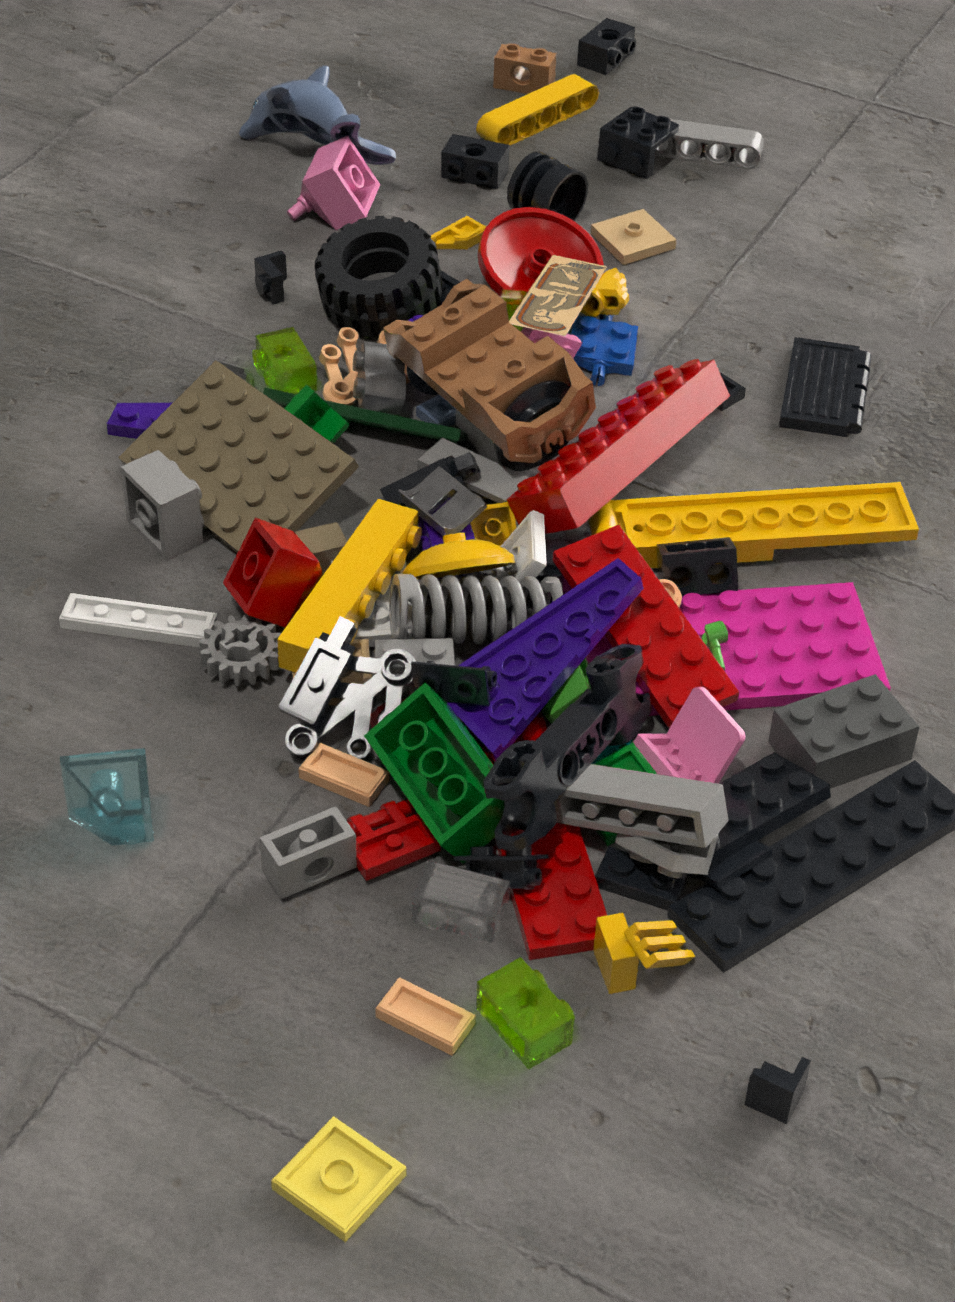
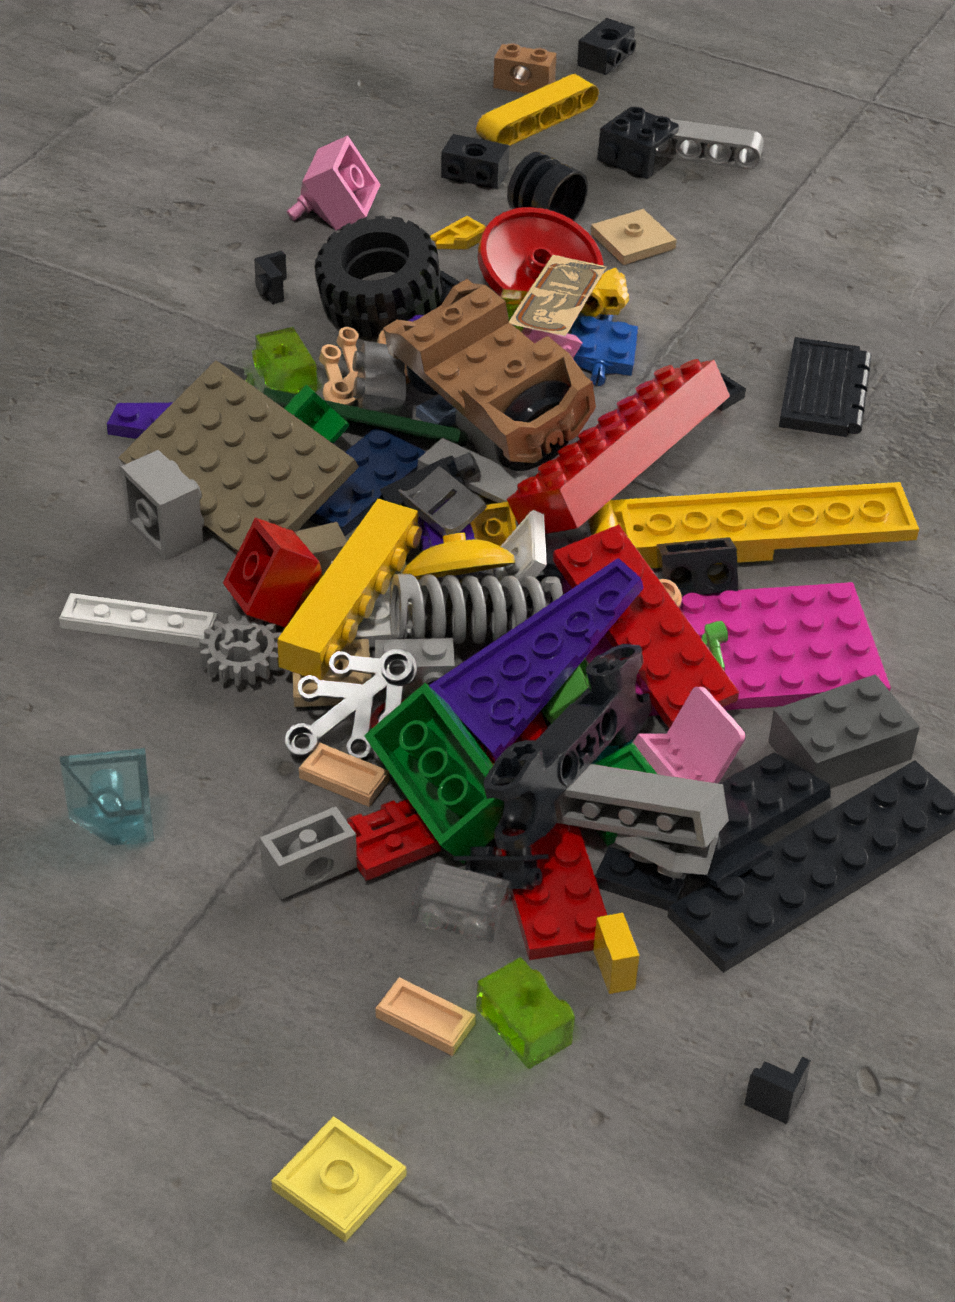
(313, 111): sand blue animal -> none
(320, 674): hinge -> none
(381, 461): none -> dark blue plate
(454, 682): black hinge -> none
(656, 936): yellow tile -> none

